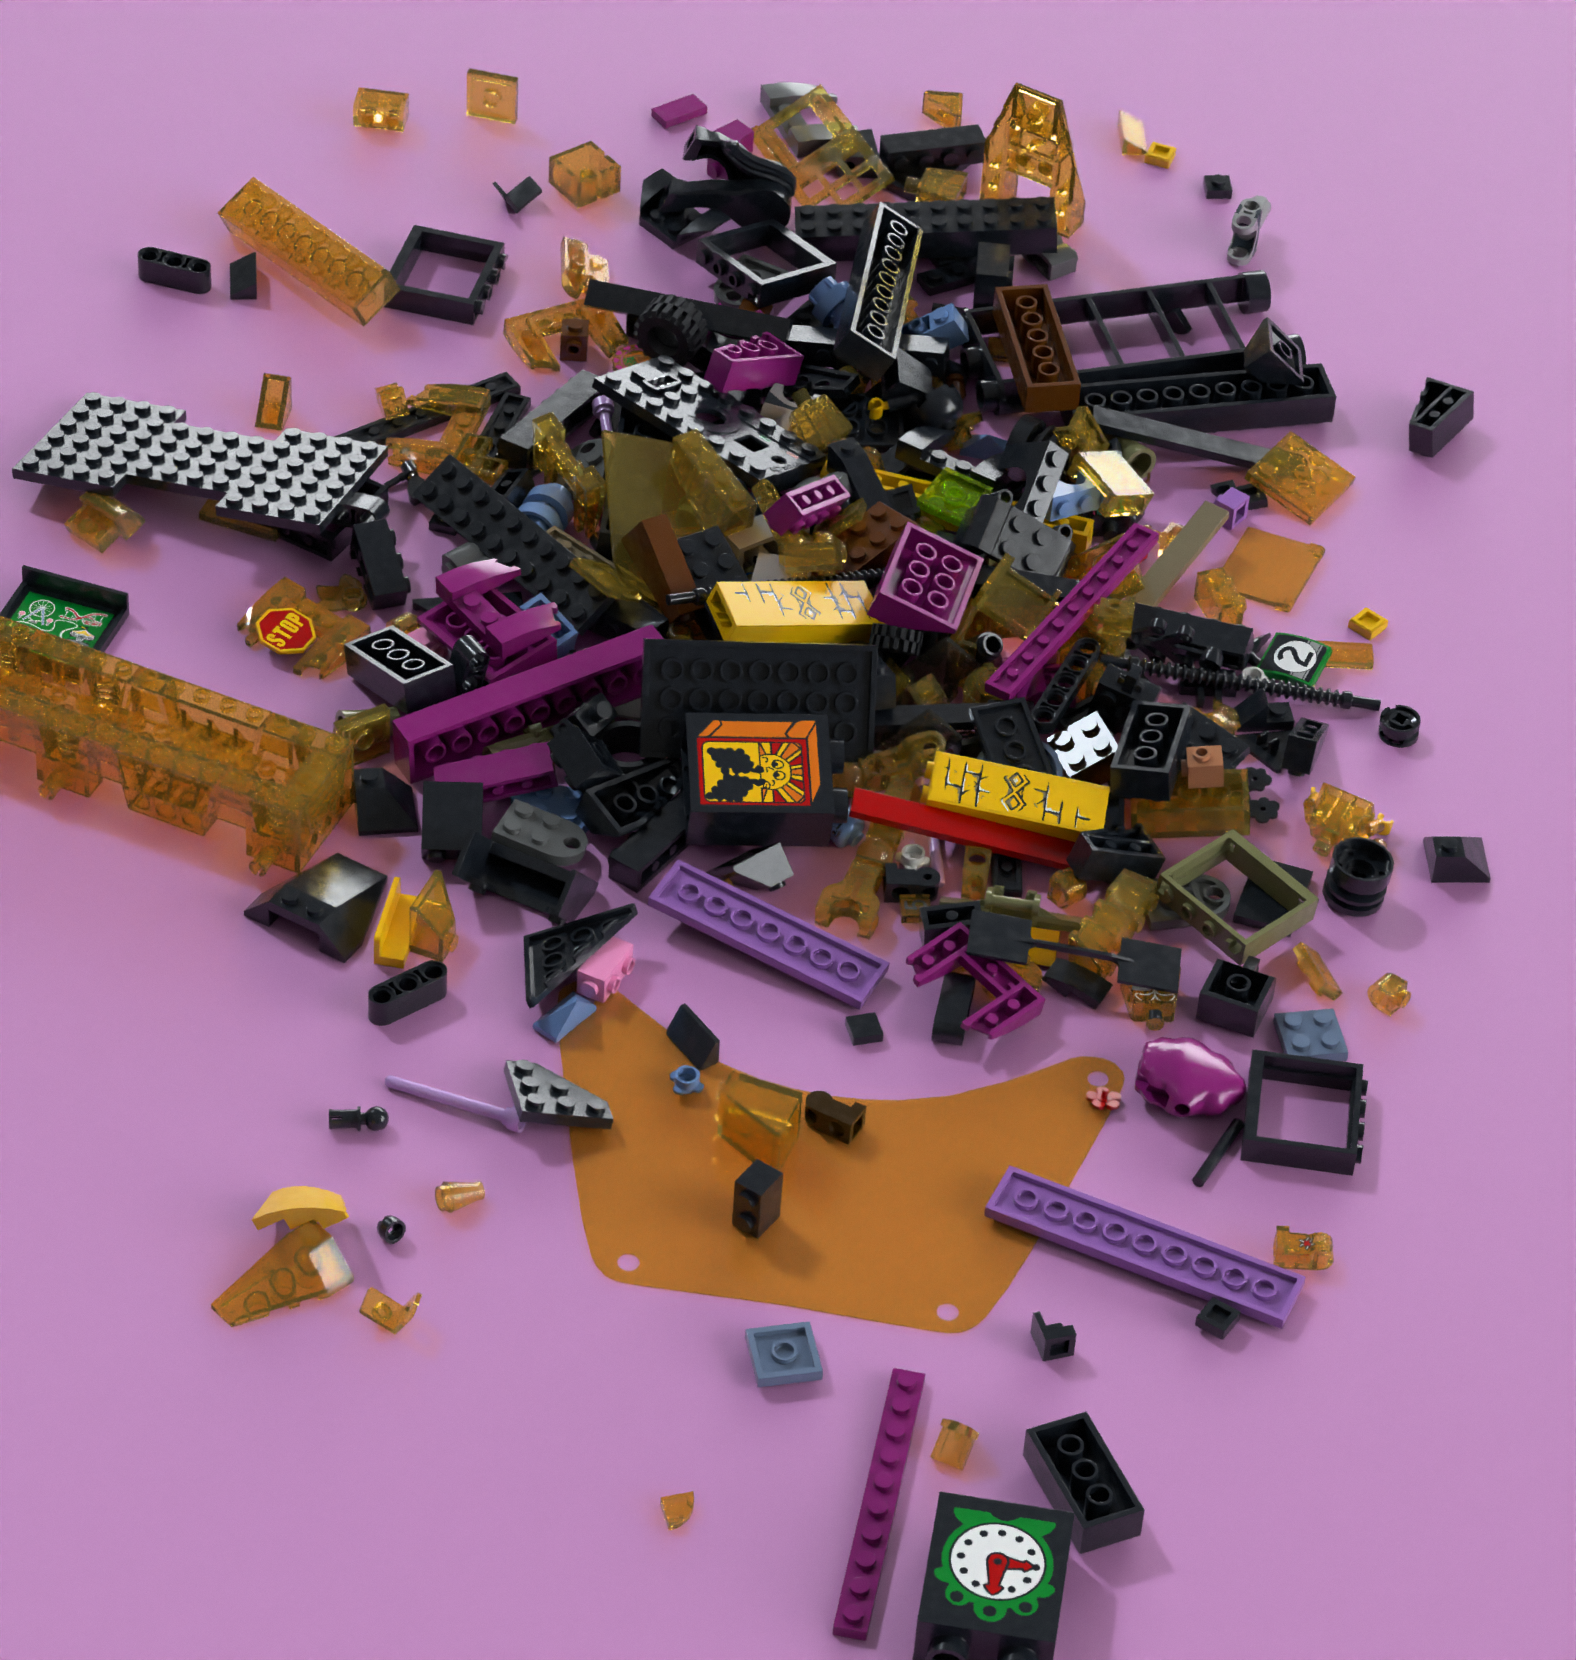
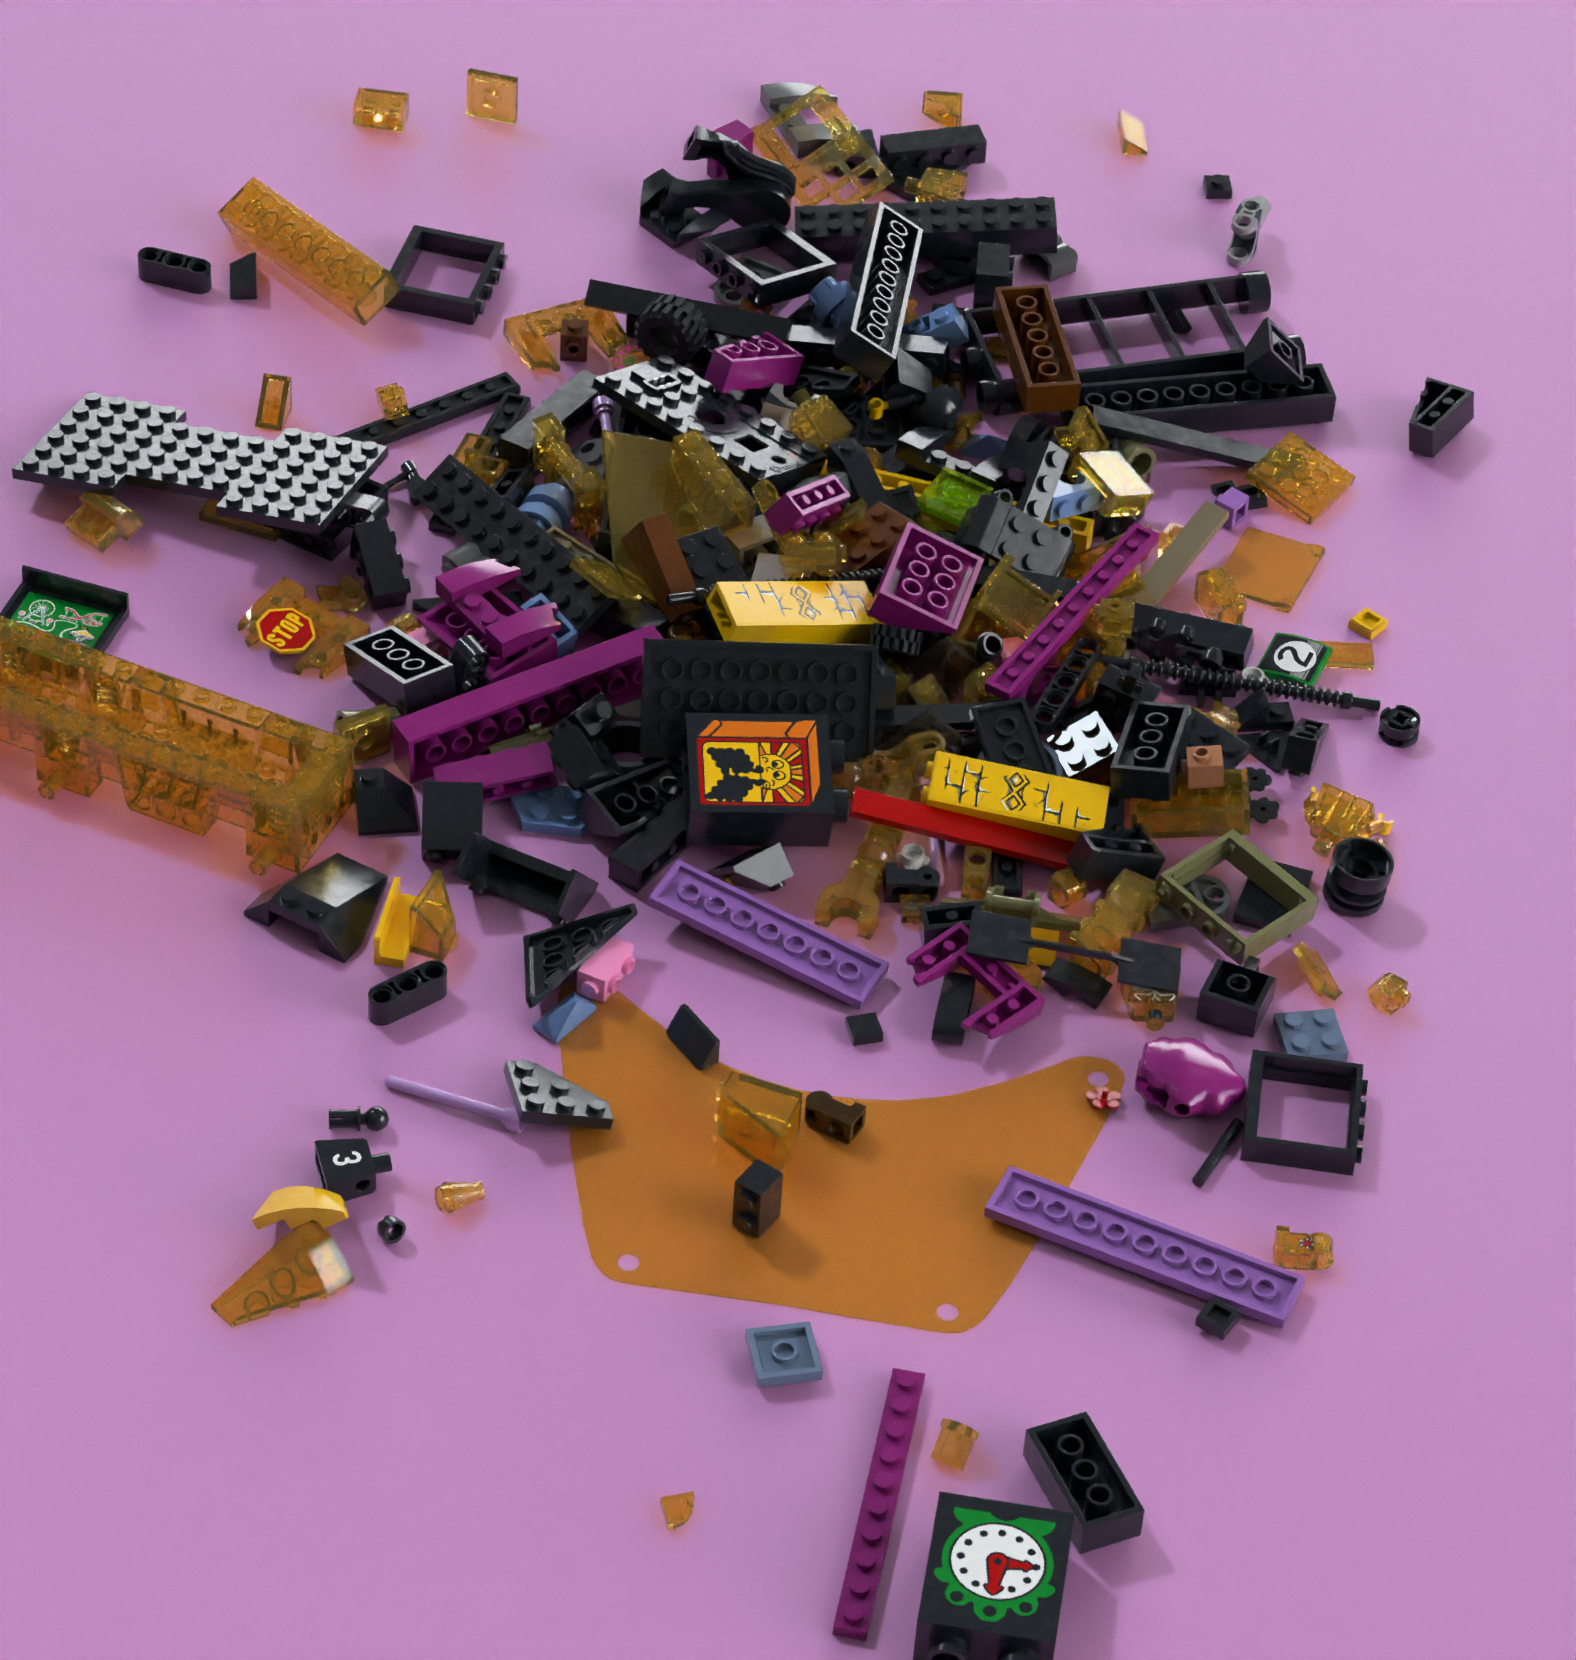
(349, 1167): none -> black torso
(387, 1311): clear yellow bracket -> none
(462, 402): clear yellow wedge -> none
(521, 194): black bracket -> none
(540, 834): dark grey plate -> none
(580, 267): clear yellow brick -> none
(584, 174): clear yellow piece -> none
(679, 111): magenta tile -> none
(686, 1080): medium blue plate -> none
(847, 833): medium blue head -> none
(1036, 143): clear yellow wedge -> none
(1052, 1340): black panel -> none
(1160, 155): yellow tile -> none
(1258, 643): black bar -> none
(1456, 859): black slope -> none

